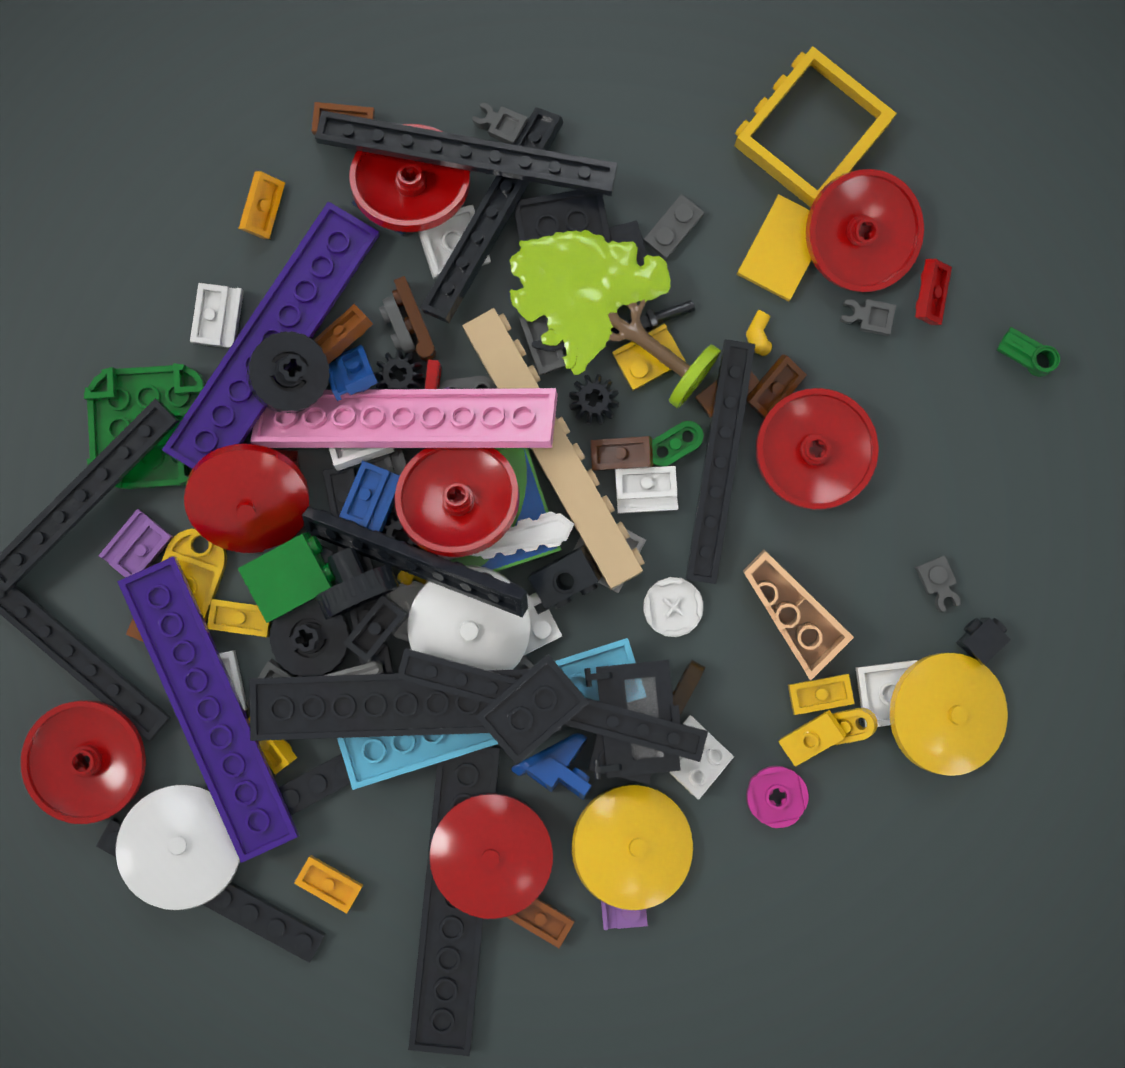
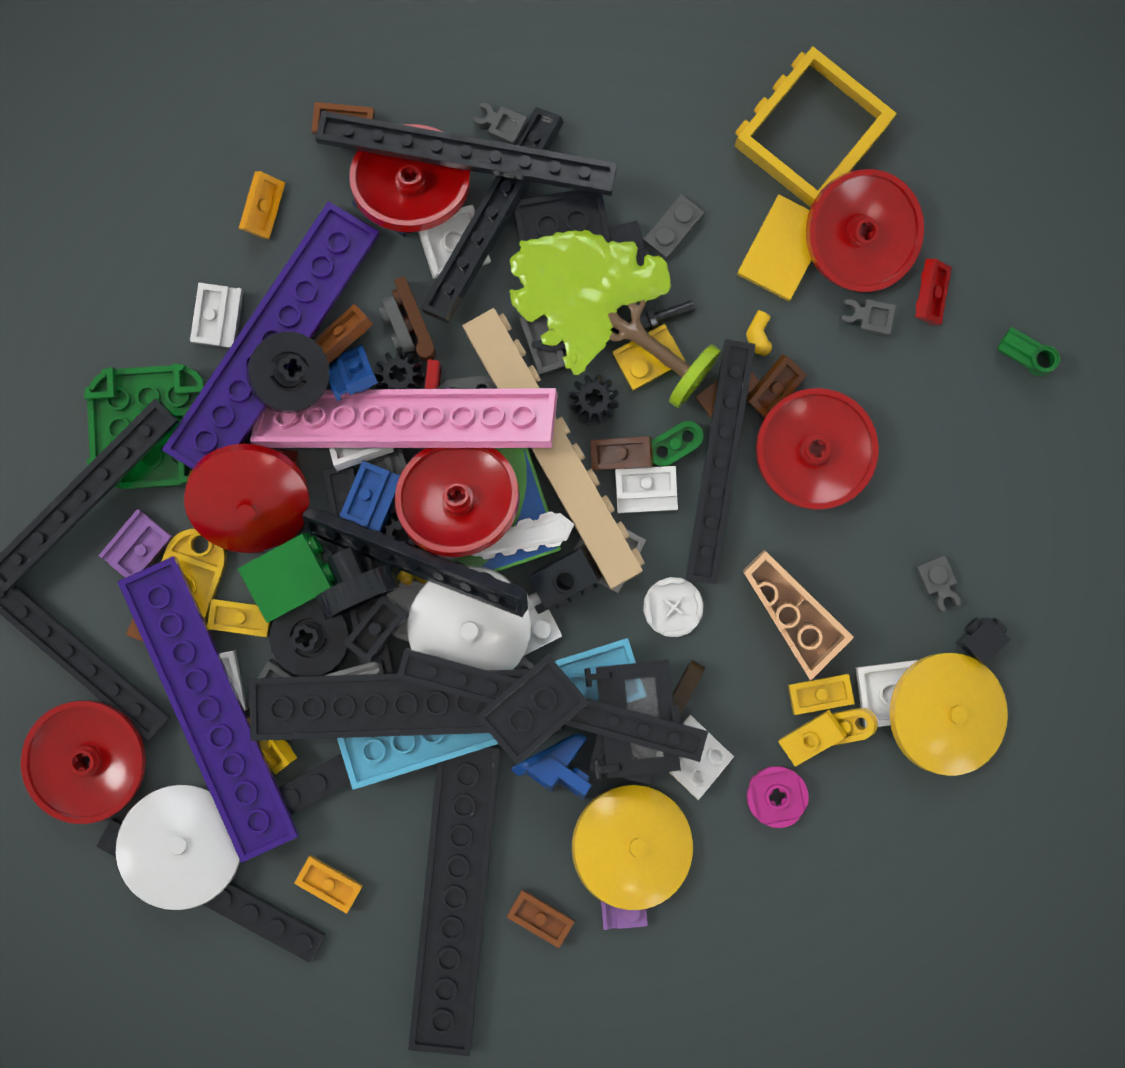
(491, 856): red dish -> none

